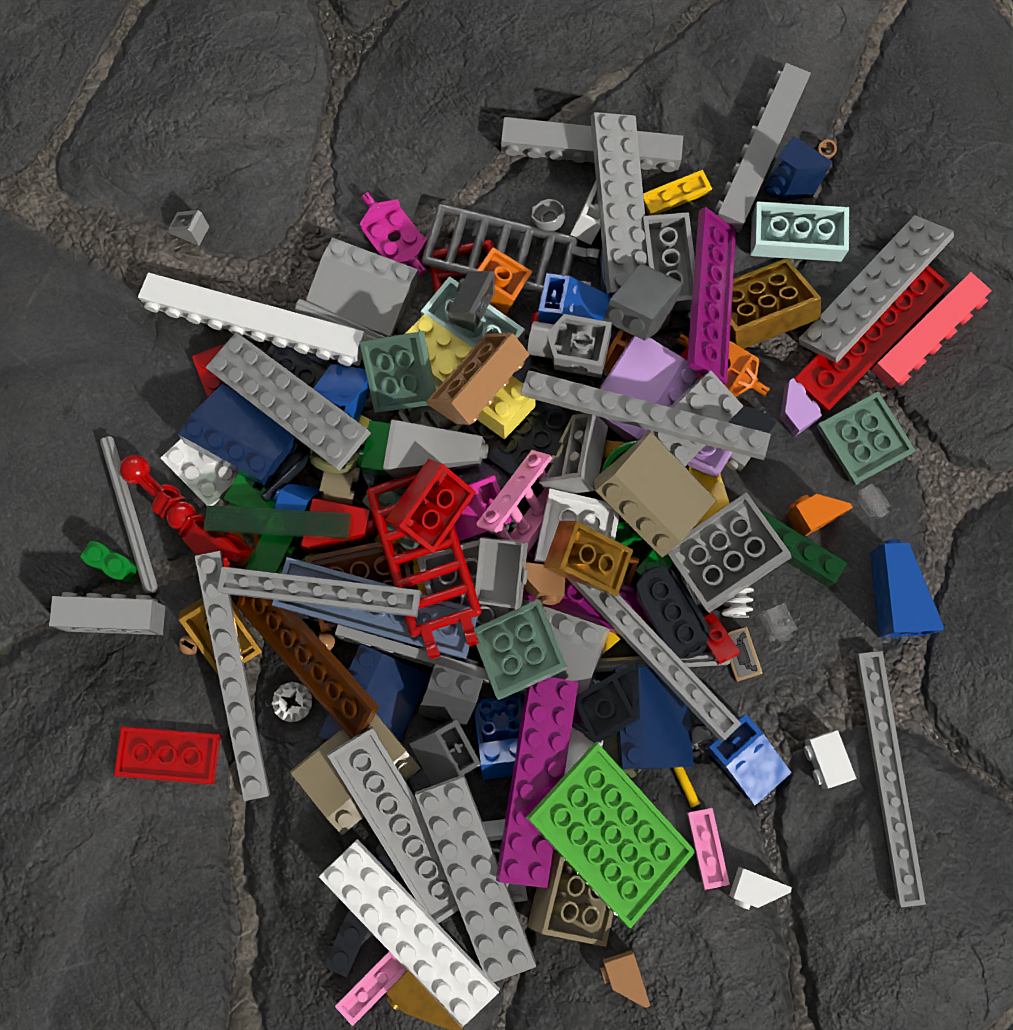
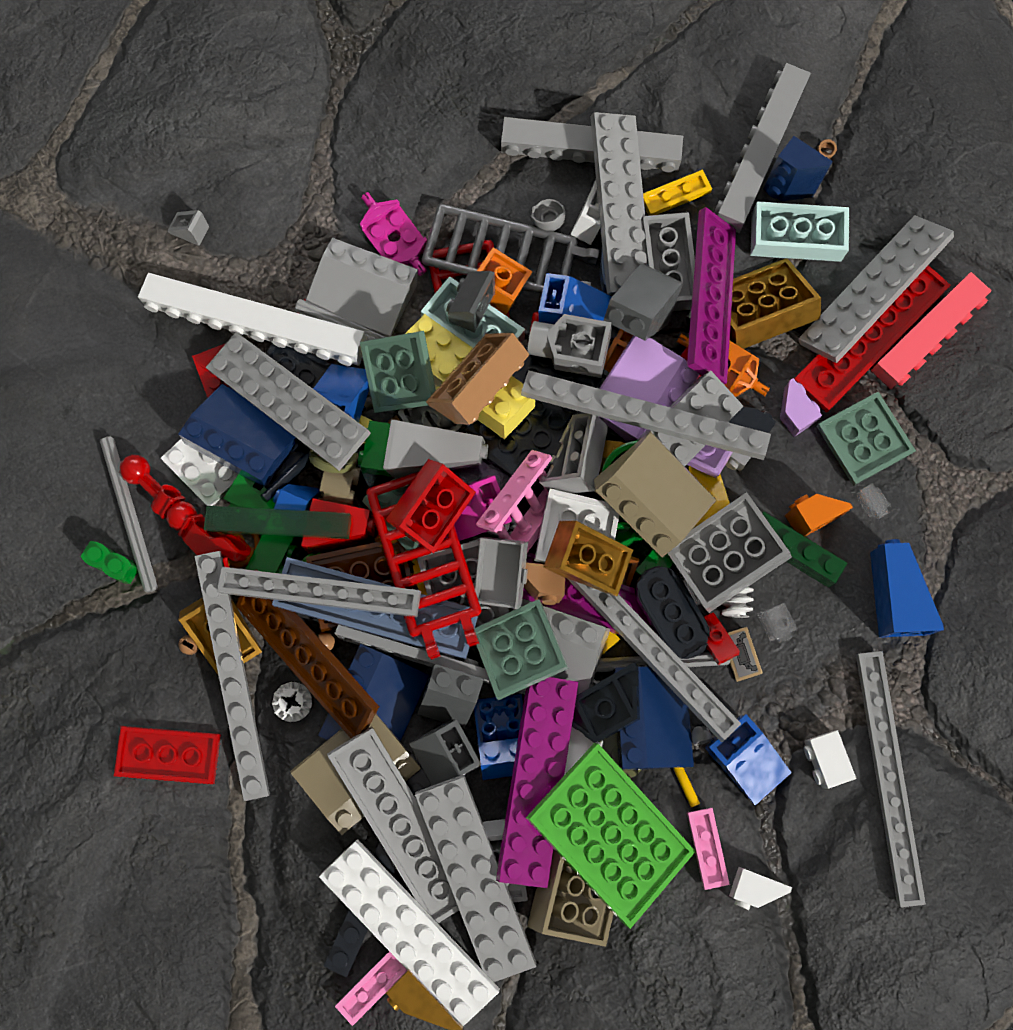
(106, 614): light grey brick -> none
(625, 977): medium nougat slope -> none

